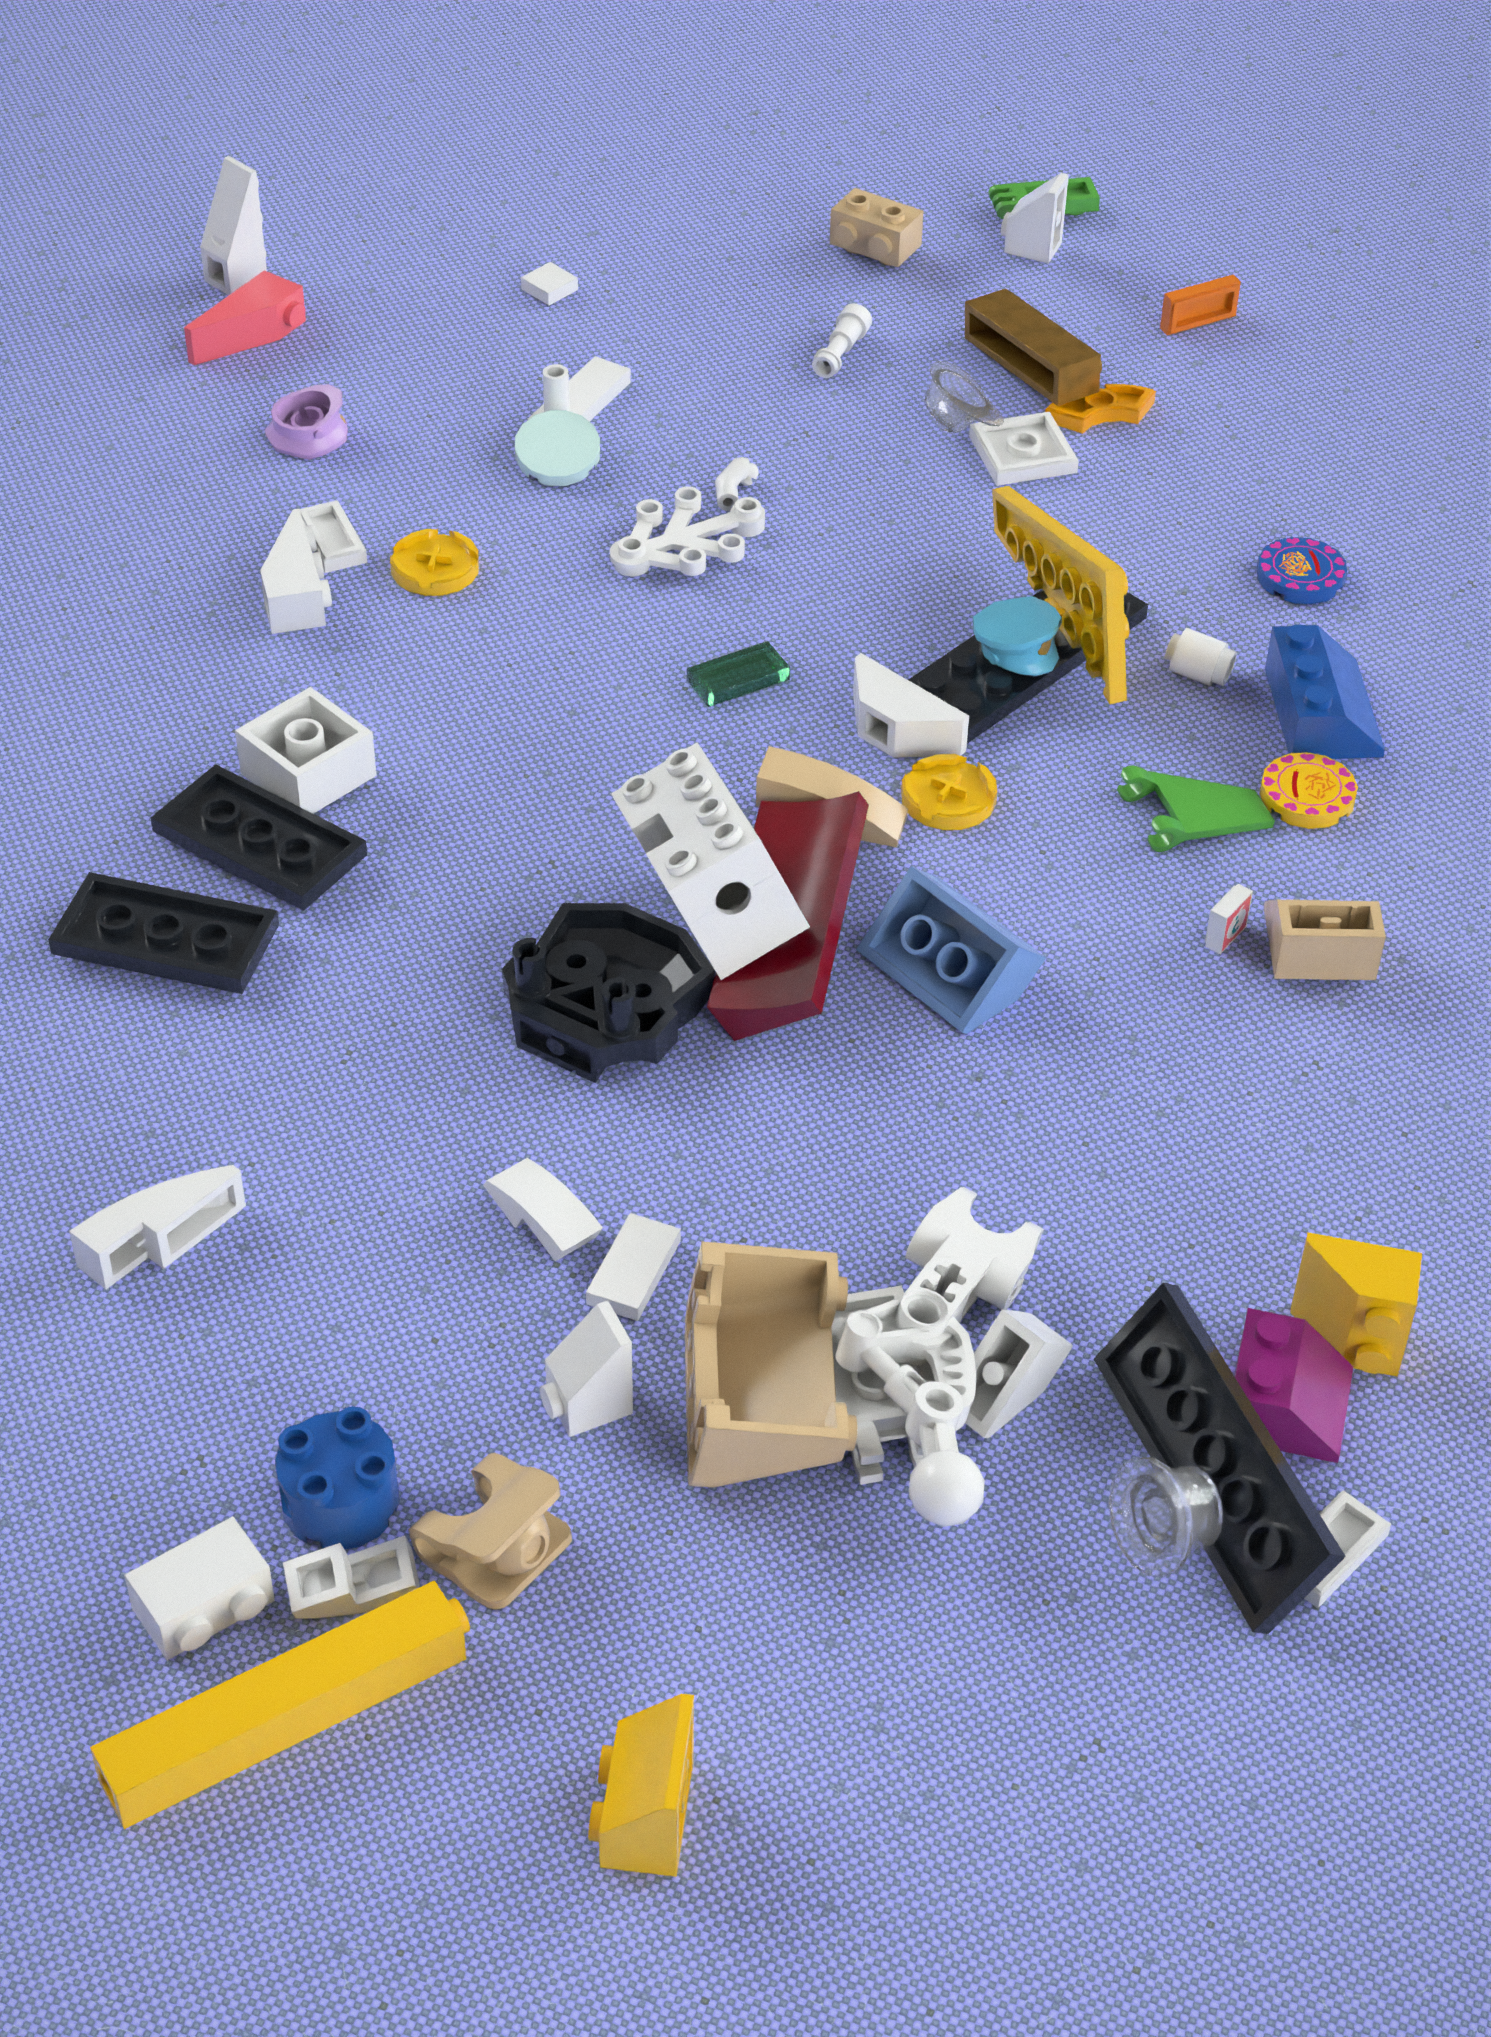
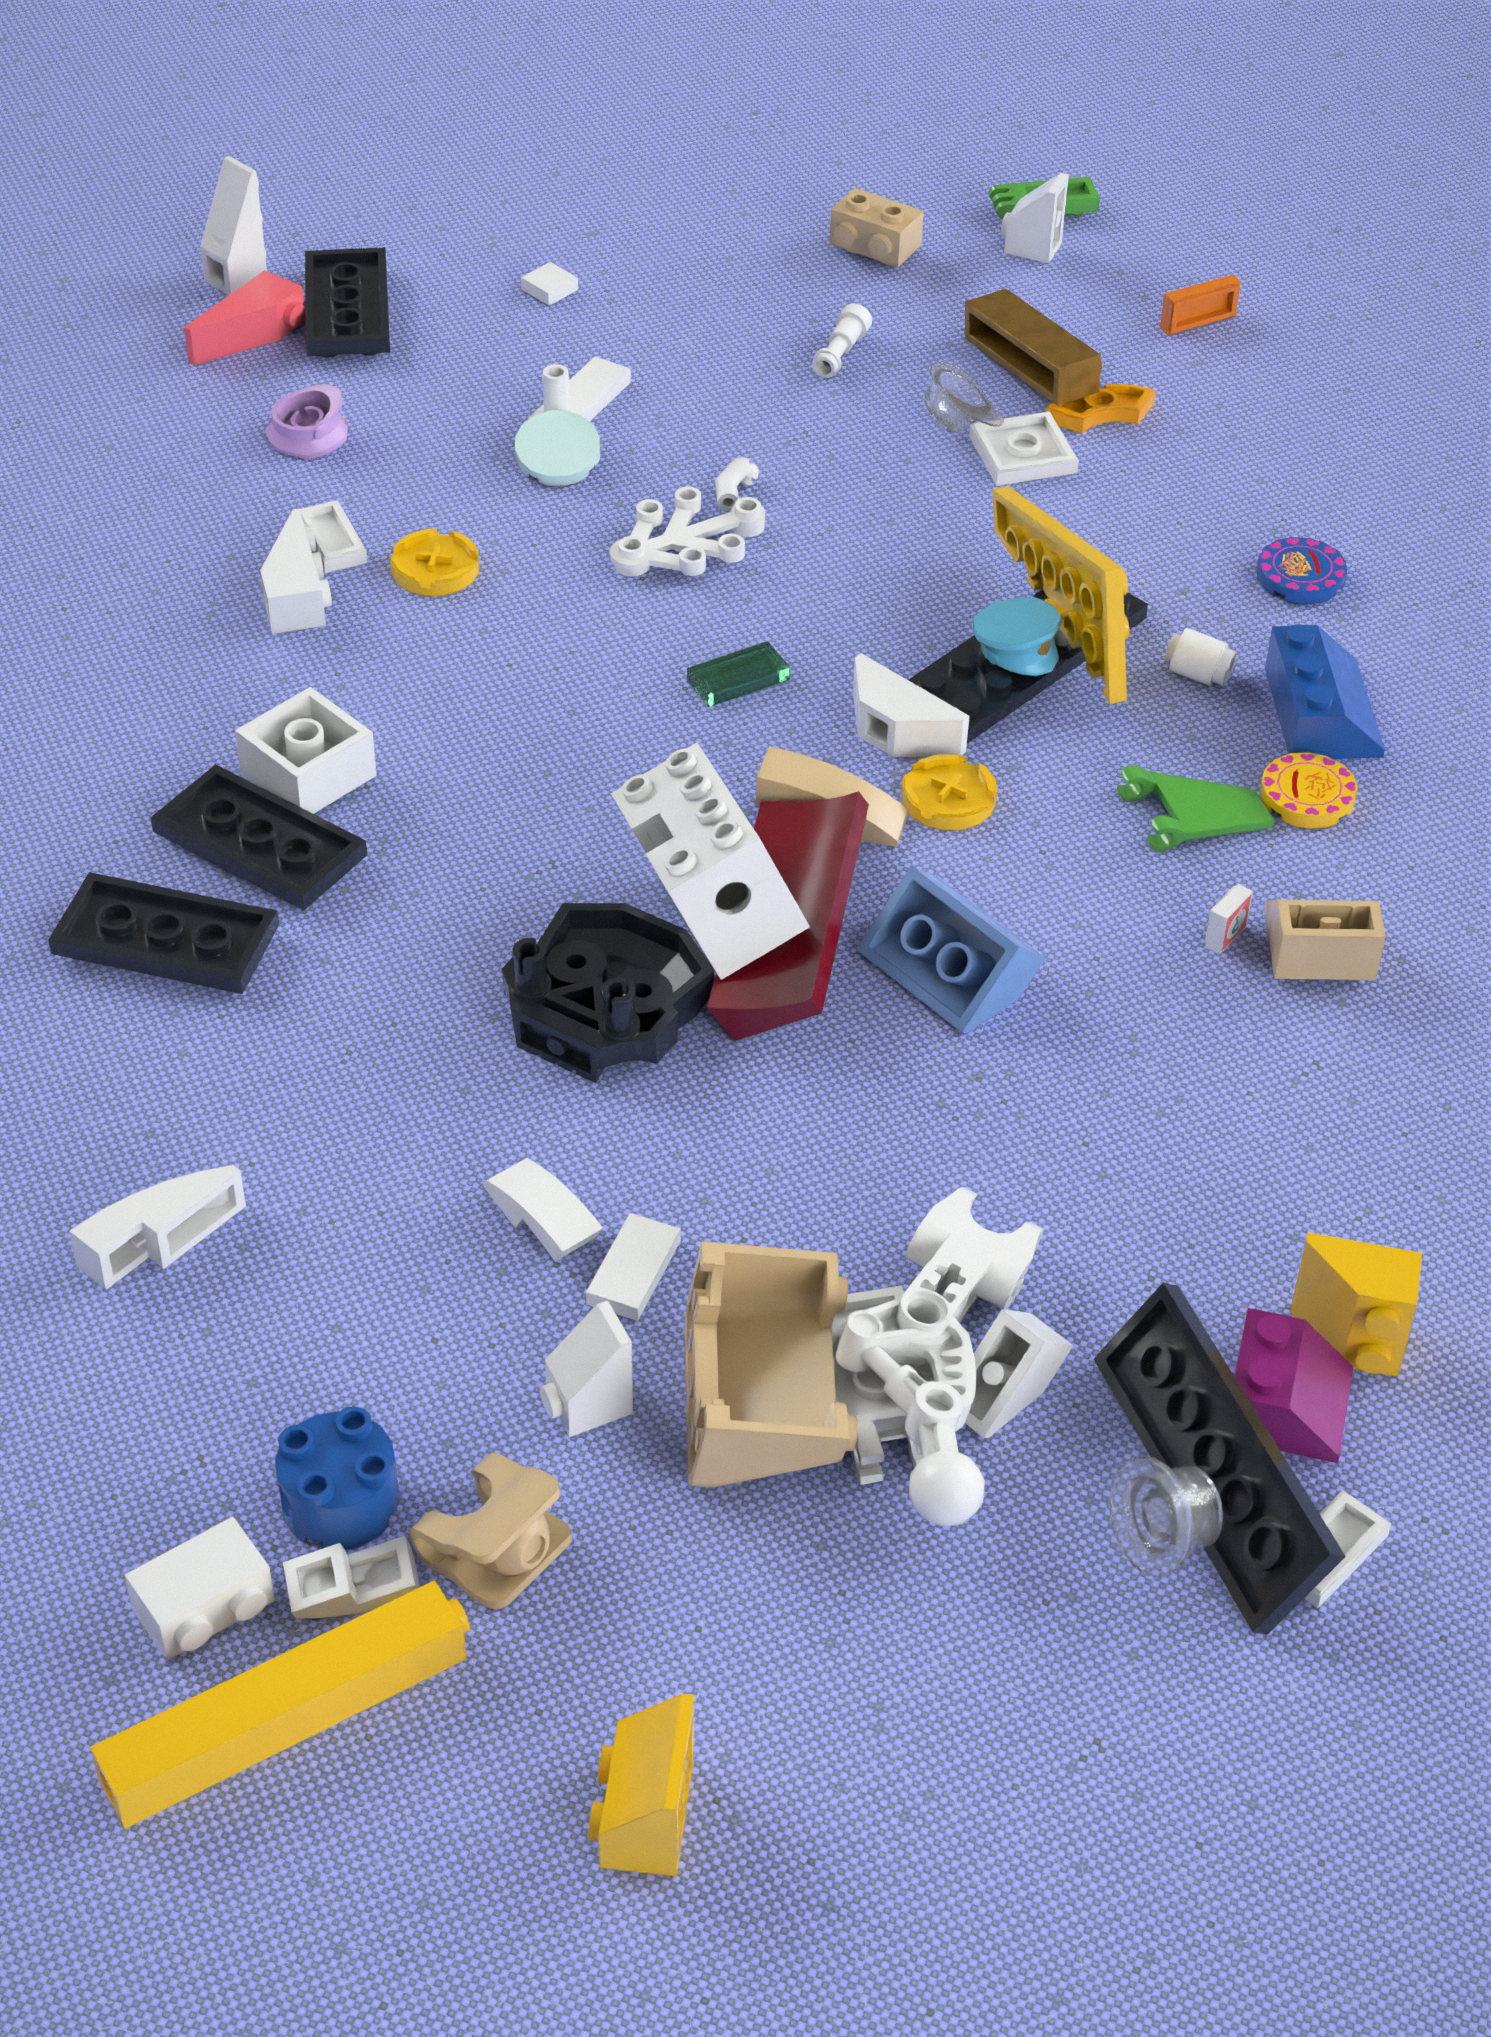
(346, 302): none -> black plate

